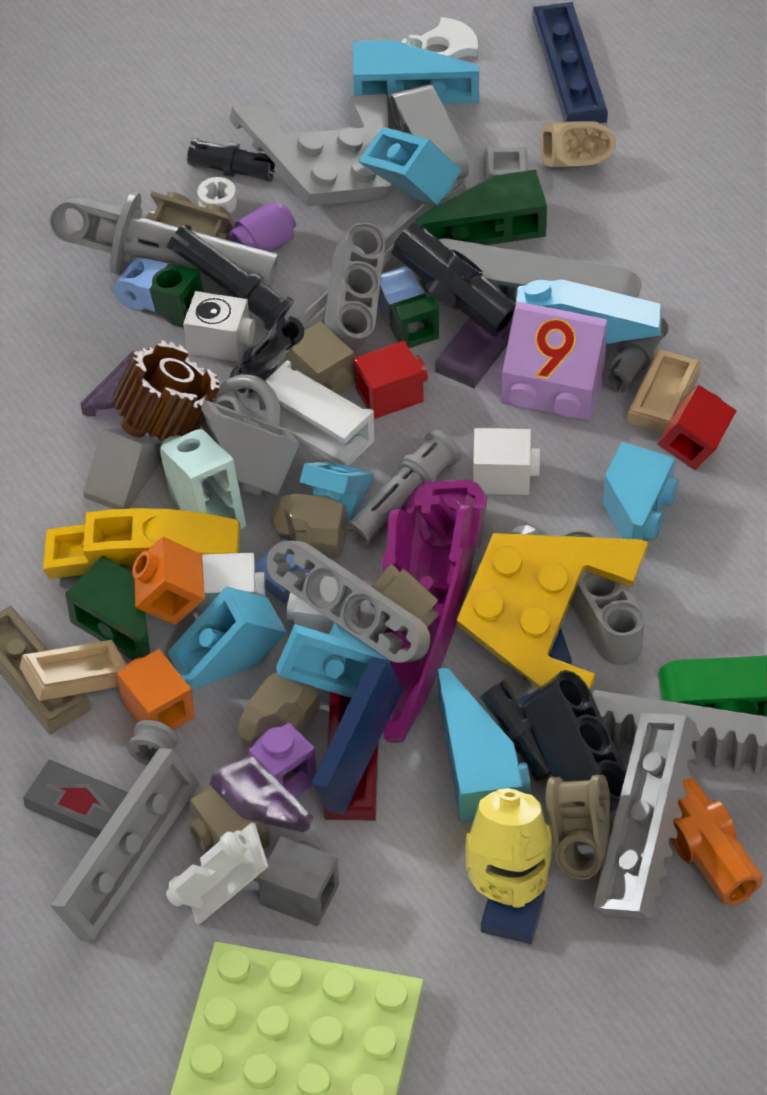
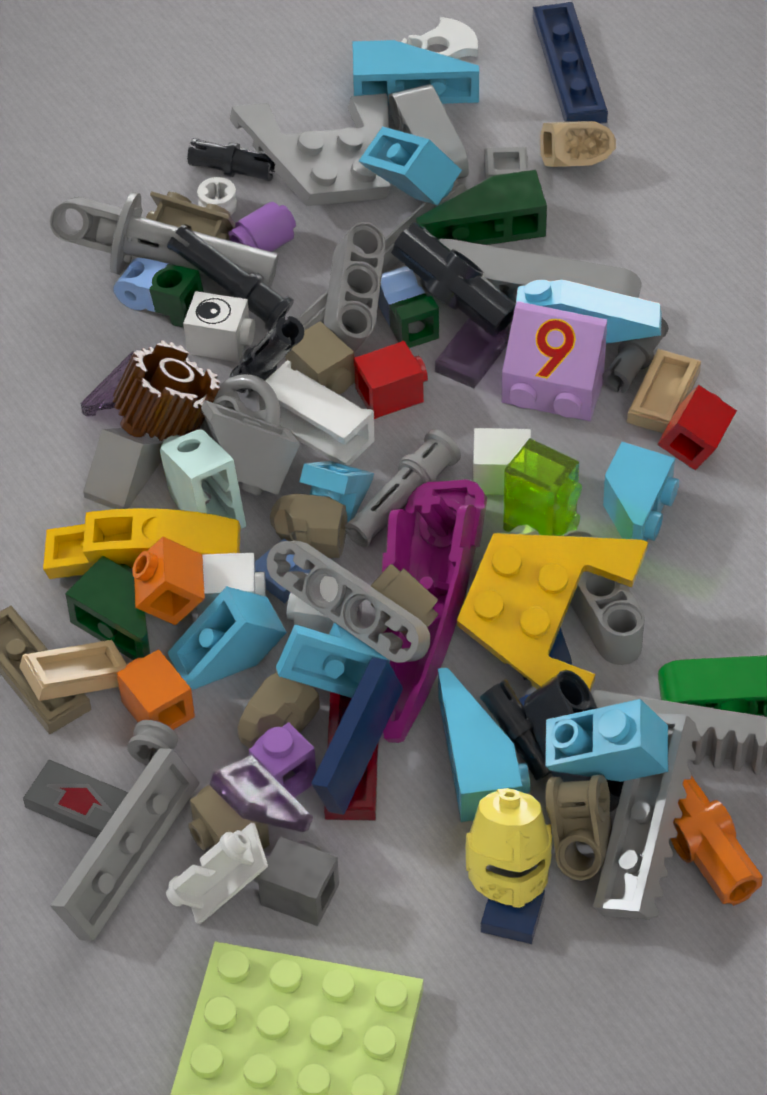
(541, 490): none -> clear neon green brick
(612, 740): none -> medium azure slope

